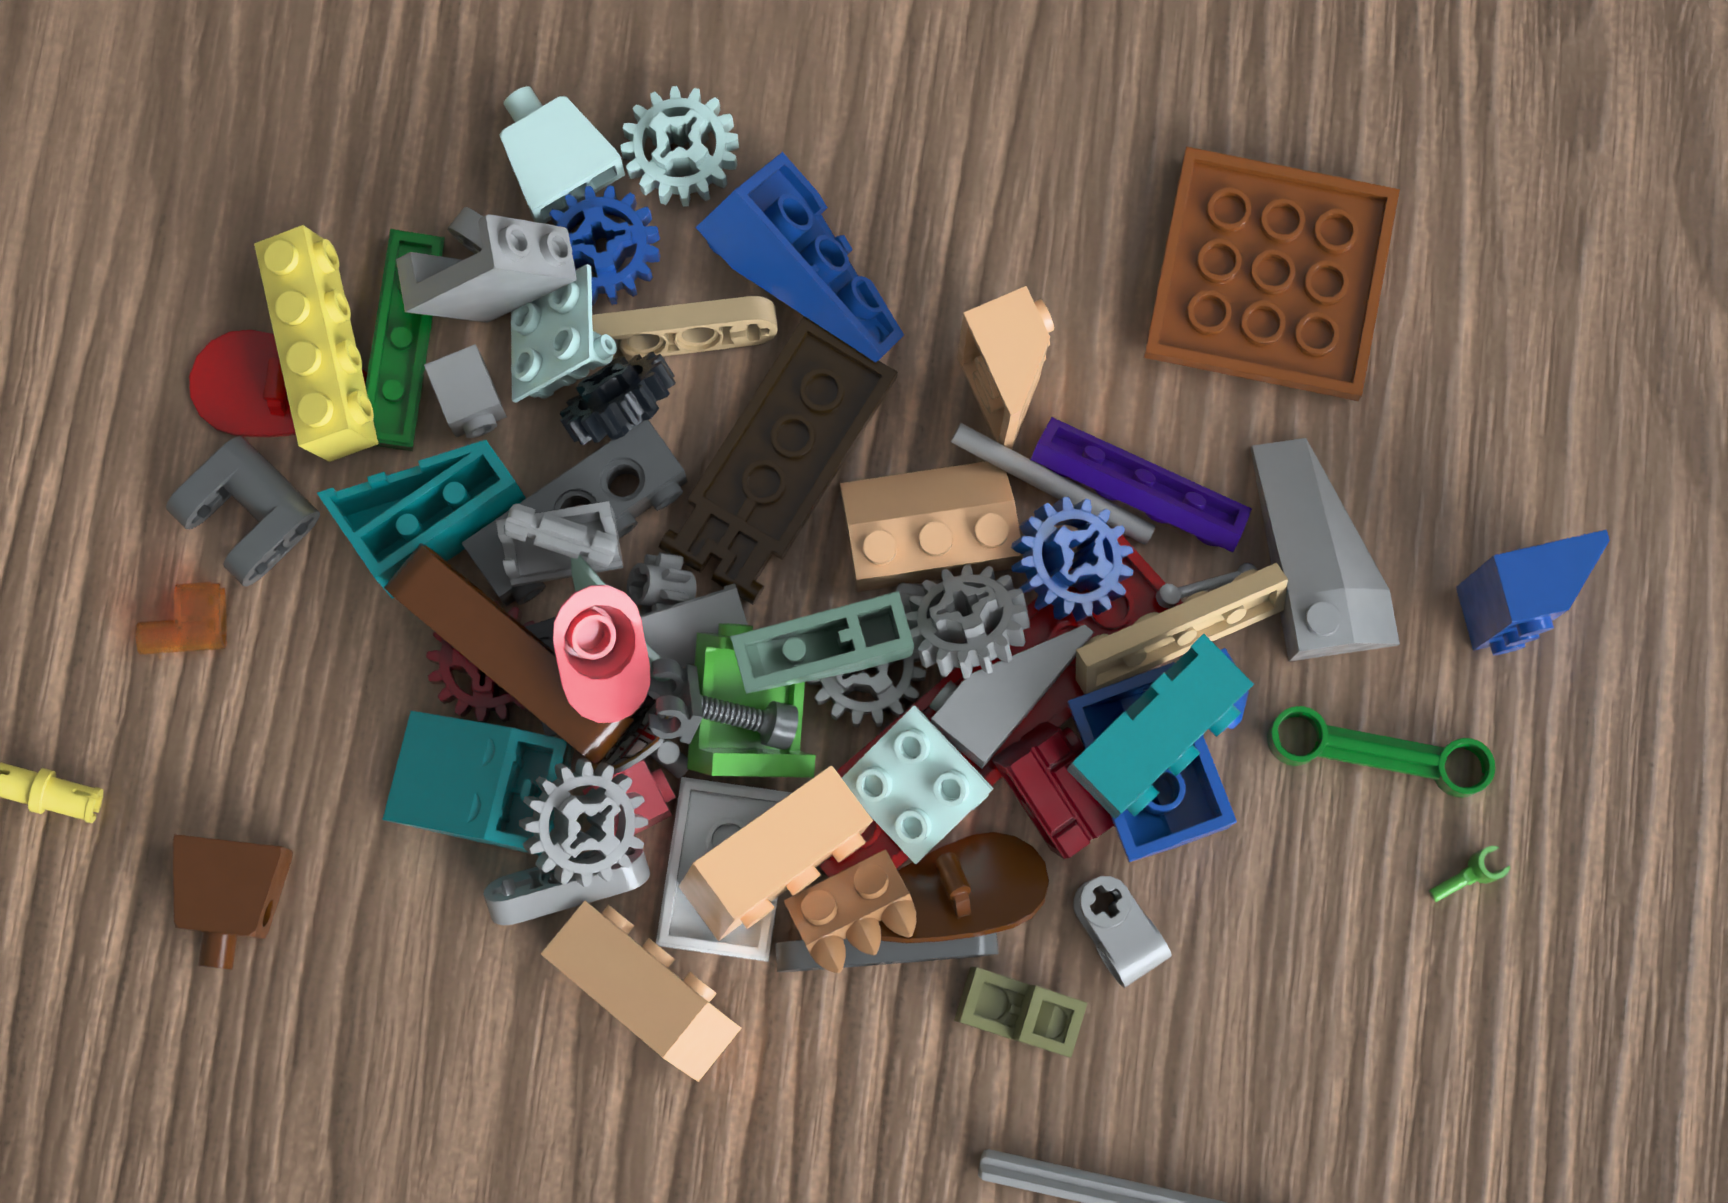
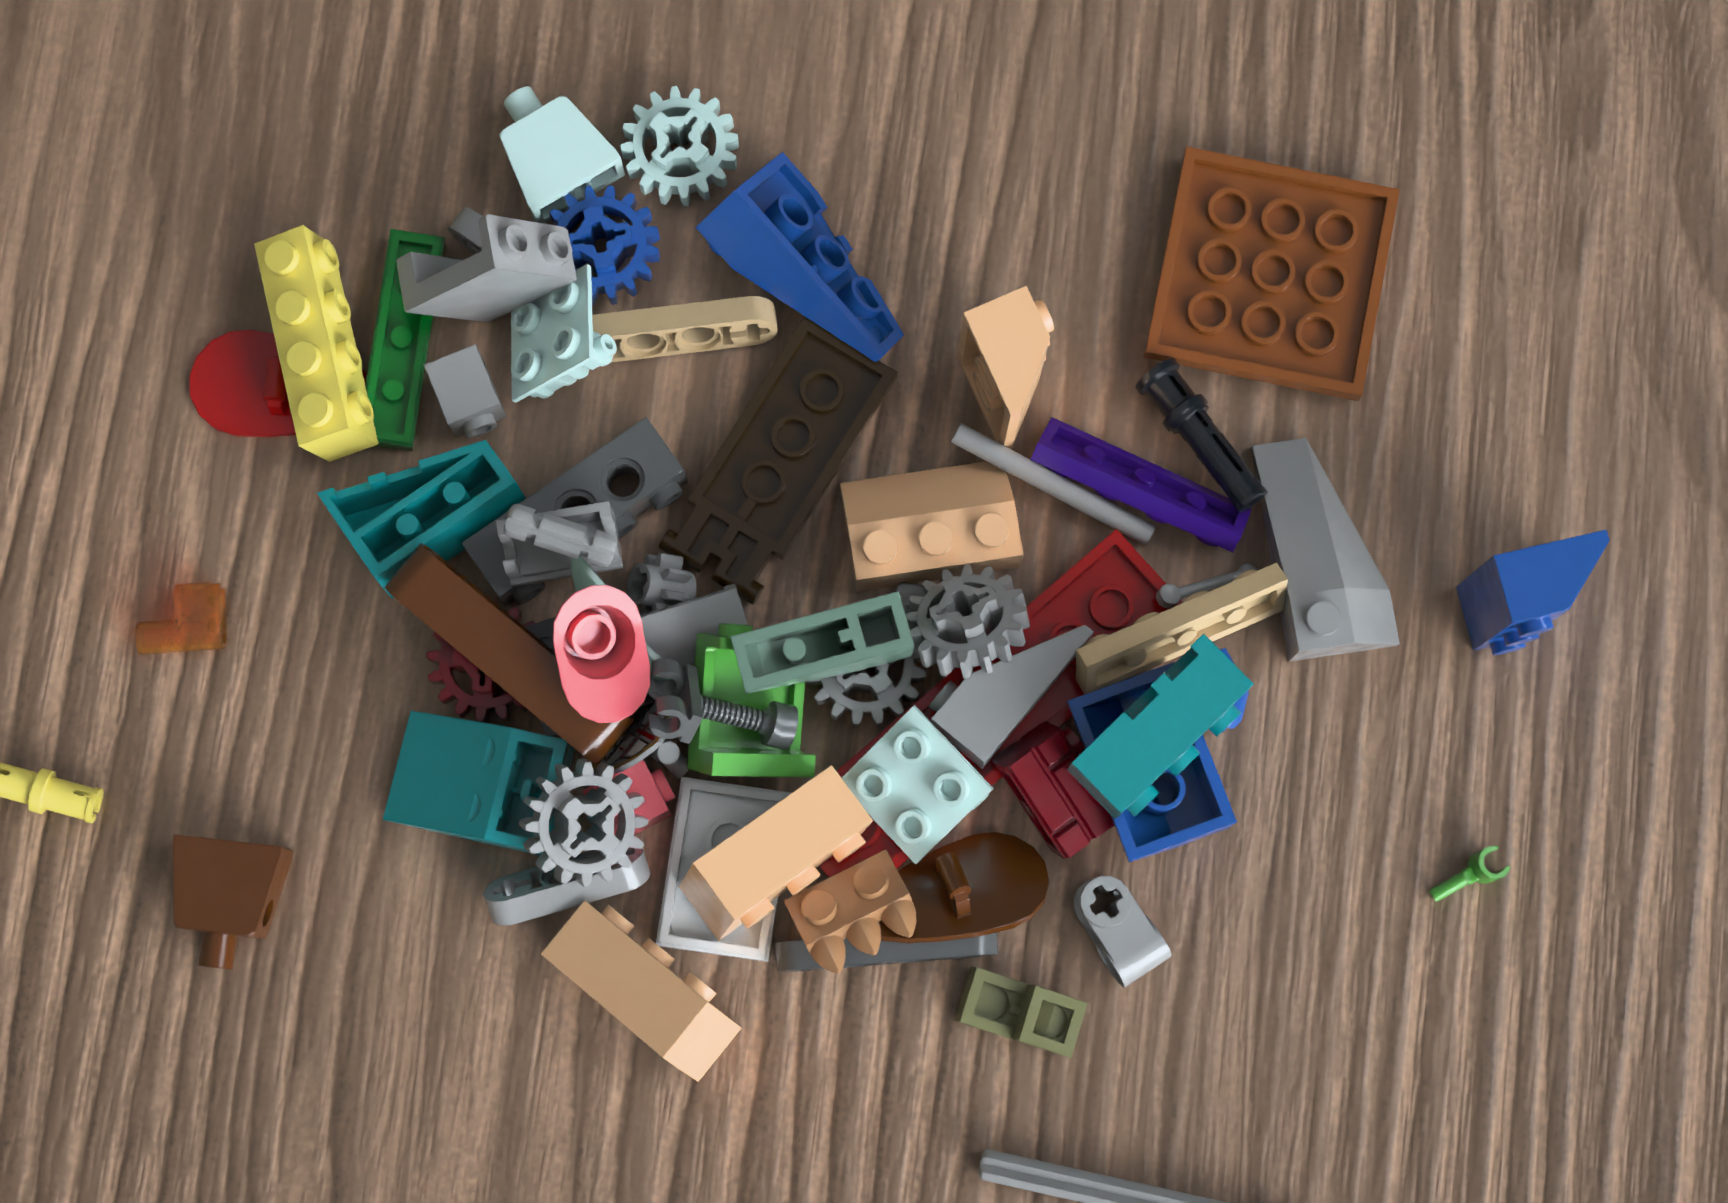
(262, 490): dark grey connector -> none
(617, 398): black gear -> none
(1050, 555): gear -> none
(1188, 415): none -> black pin
(1382, 752): green piece -> none

